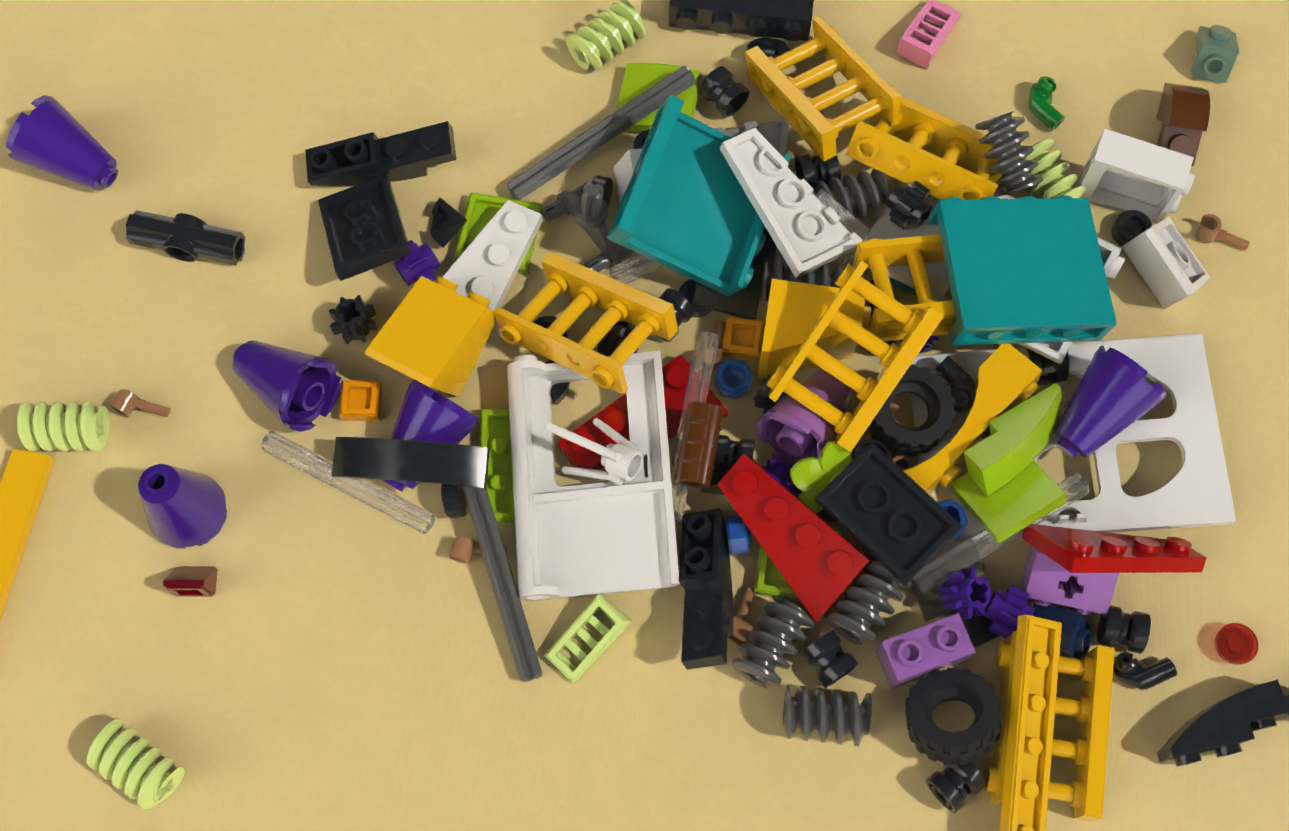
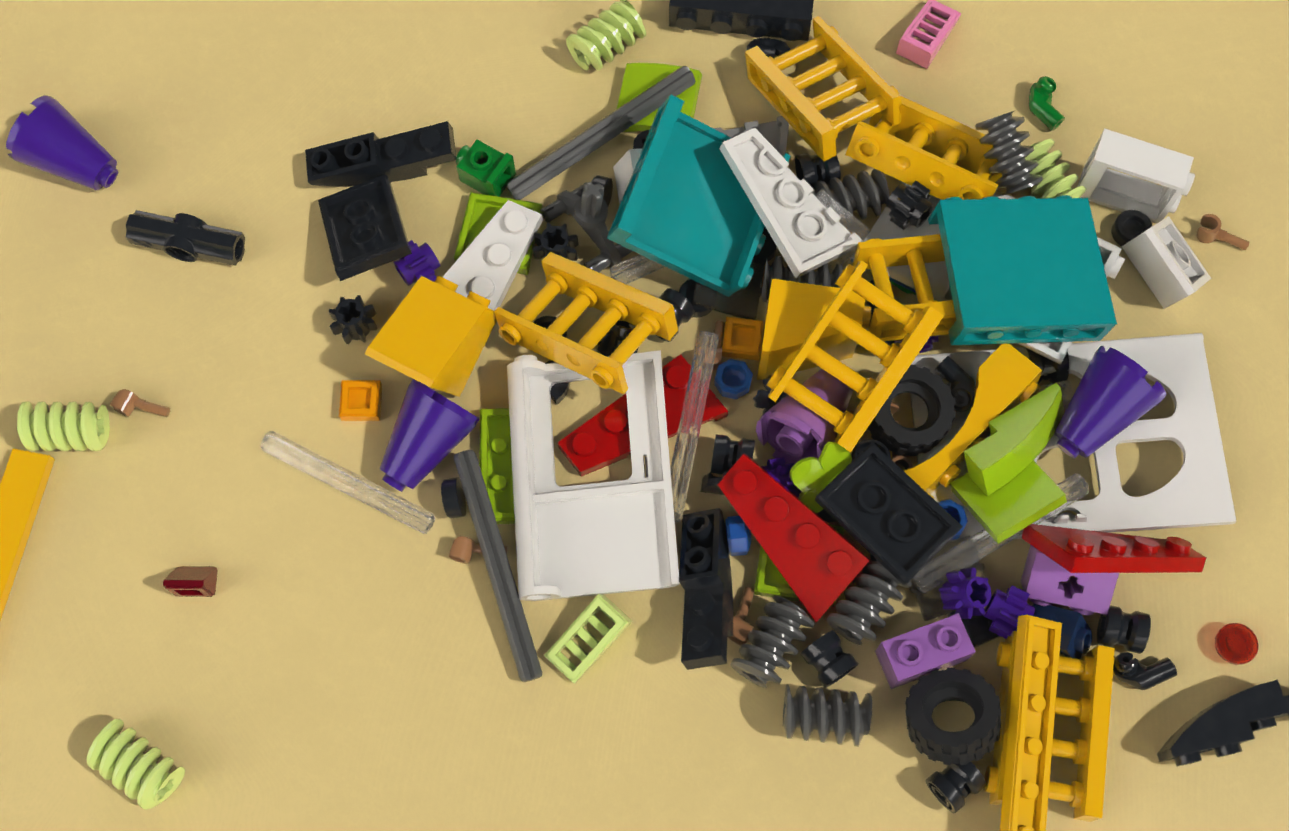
(182, 505): dark purple cone -> none
(288, 382): dark purple cone -> none
(411, 461): black slope -> none
(445, 222): black tile -> none
(487, 177): none -> green brick
(555, 240): none -> black gear
(620, 460): white plant -> none
(699, 444): reddish brown axle -> none
(724, 91): black wheel -> none
(1183, 116): reddish brown brick -> none
(1216, 53): sand green bracket -> none

